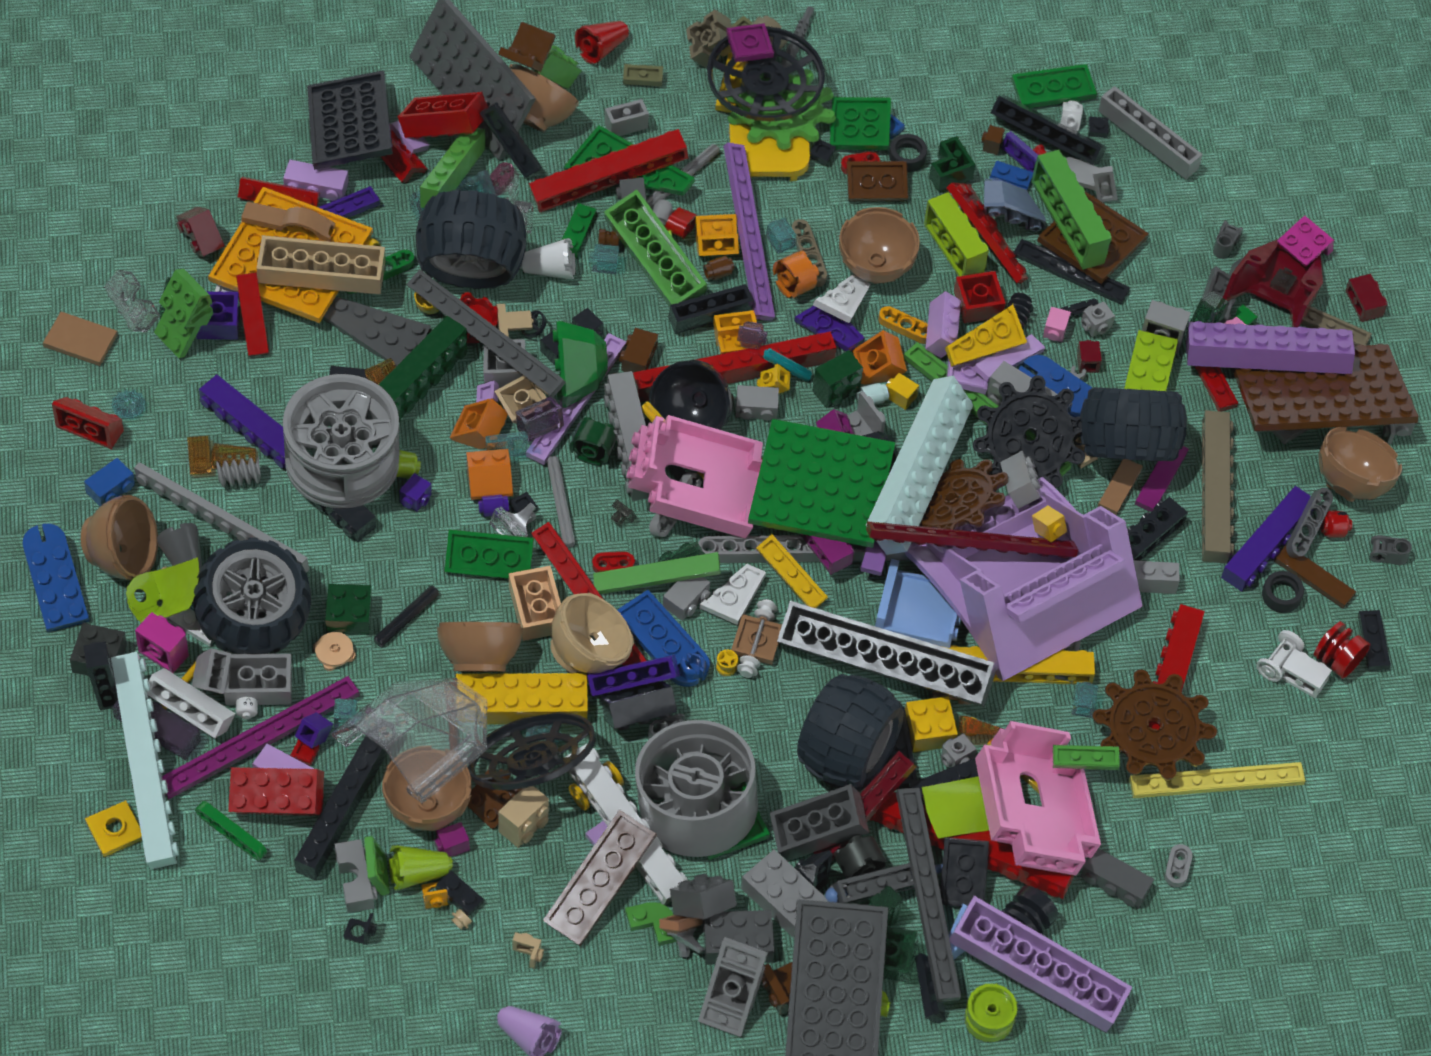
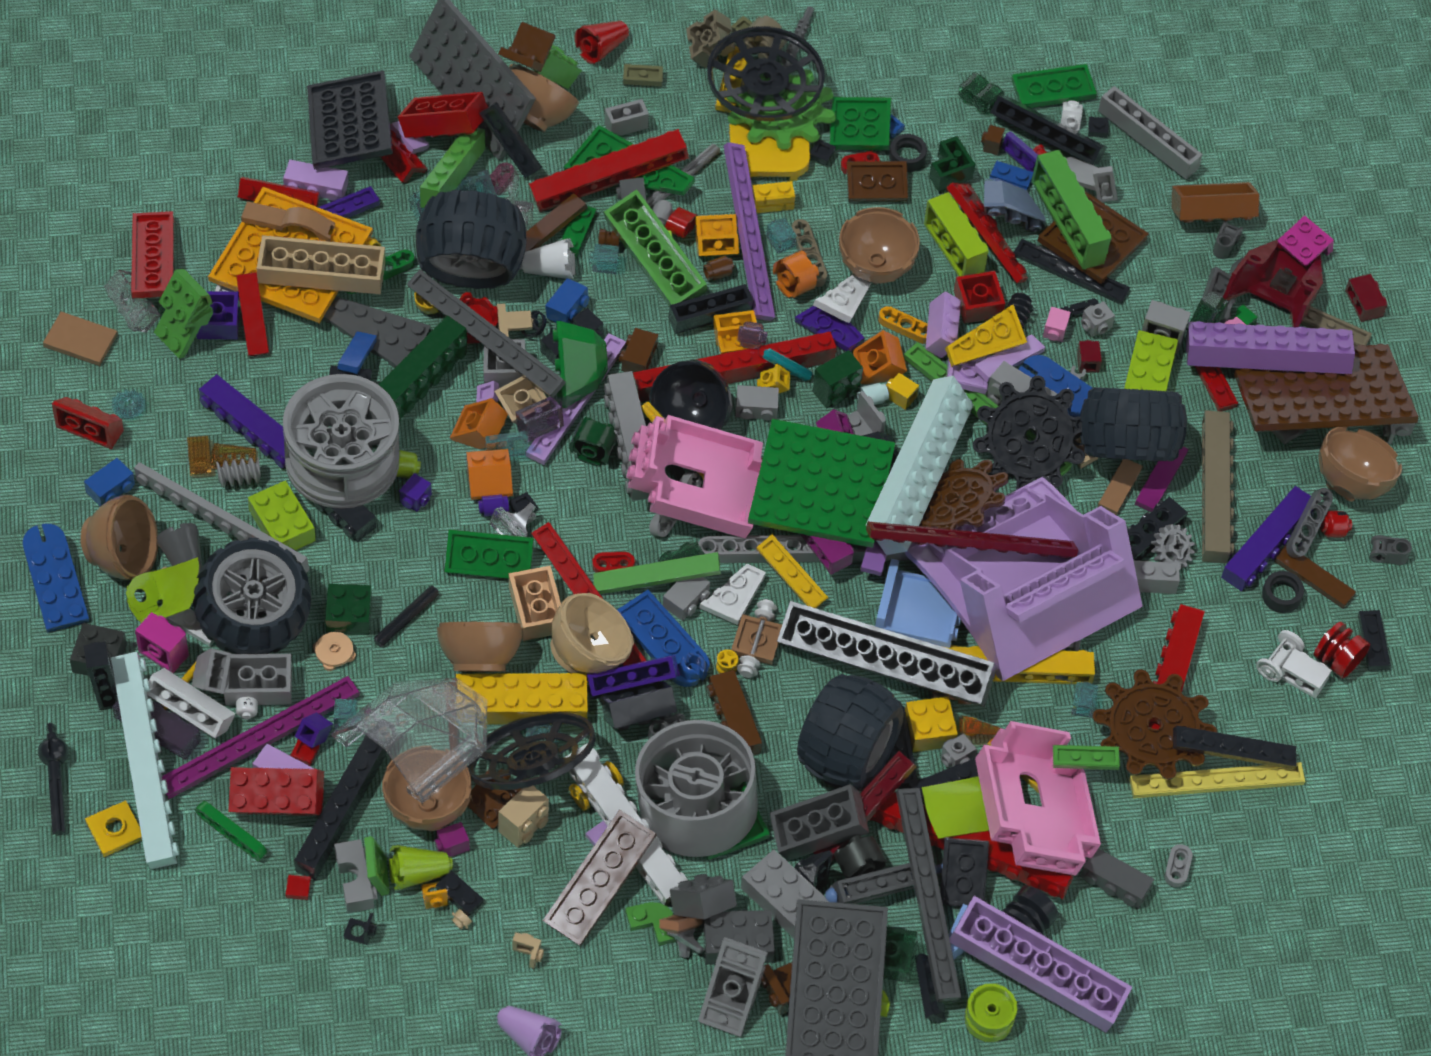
(53, 753): none -> black piece
(152, 253): none -> red plate
(202, 230): dark red brick -> none
(282, 516): none -> lime brick
(298, 887): none -> red tile
(357, 352): none -> blue tile
(379, 371): clear orange slope -> none
(554, 222): none -> reddish brown tile
(560, 501): light grey axle -> none
(567, 301): none -> blue brick
(622, 513): clear smoke tile -> none
(733, 708): none -> reddish brown brick
(749, 42): magenta tile -> none
(774, 197): none -> yellow brick
(890, 899): clear green brick -> none
(979, 92): none -> clear green brick
(1022, 479): light grey brick -> none
(1049, 523): yellow brick -> none
(1173, 545): none -> light grey gear
(1215, 201): none -> dark orange piece
(1234, 747): none -> black plate

